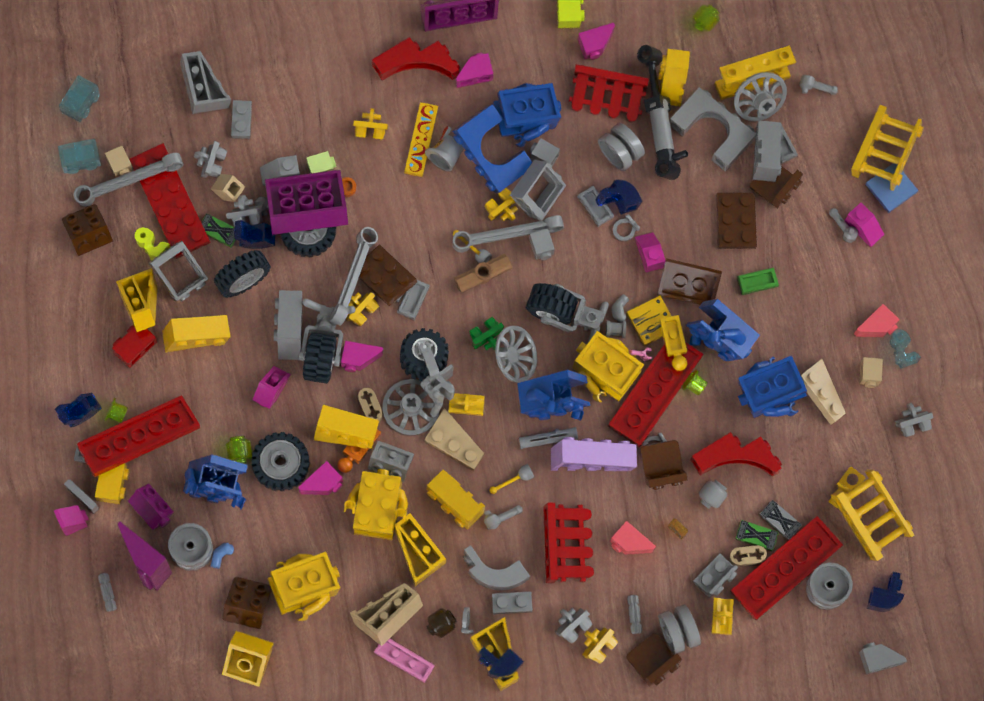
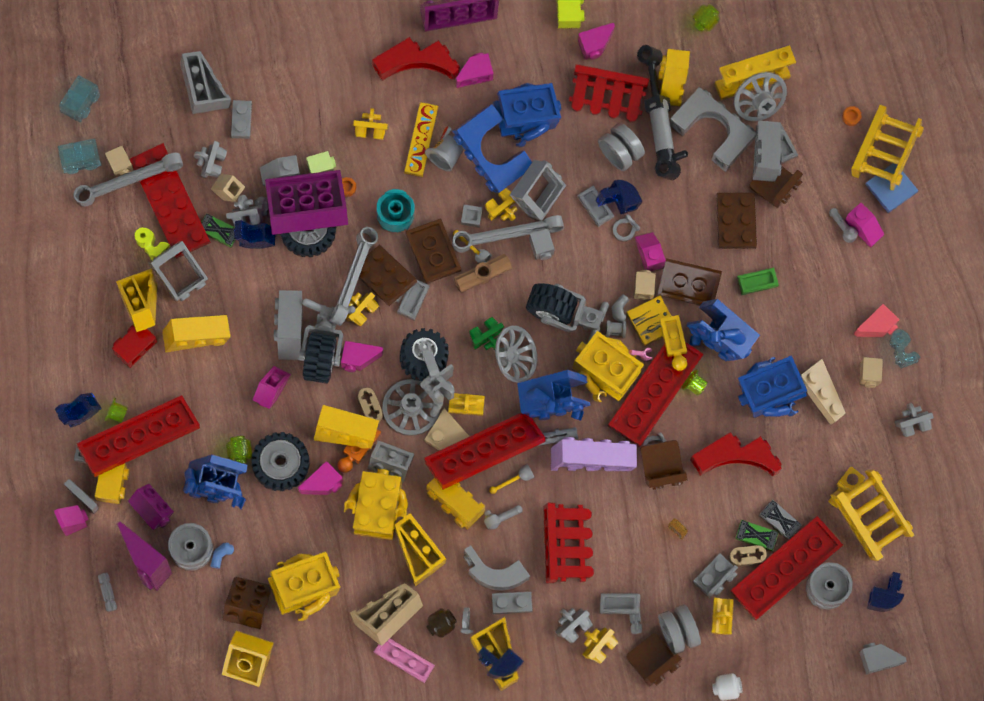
(87, 229): reddish brown bracket -> none
(242, 273): black wheel -> none
(388, 218): none -> teal brick
(433, 251): none -> reddish brown plate
(471, 216): none -> light grey tile
(484, 450): none -> red plate
(544, 151): light grey brick -> none
(619, 603): none -> light grey tile
(631, 541): coral slope -> none
(644, 285): none -> tan brick
(713, 494): light grey head -> none
(727, 687): none -> white head
(808, 82): light grey piece -> none
(851, 116): none -> orange tile

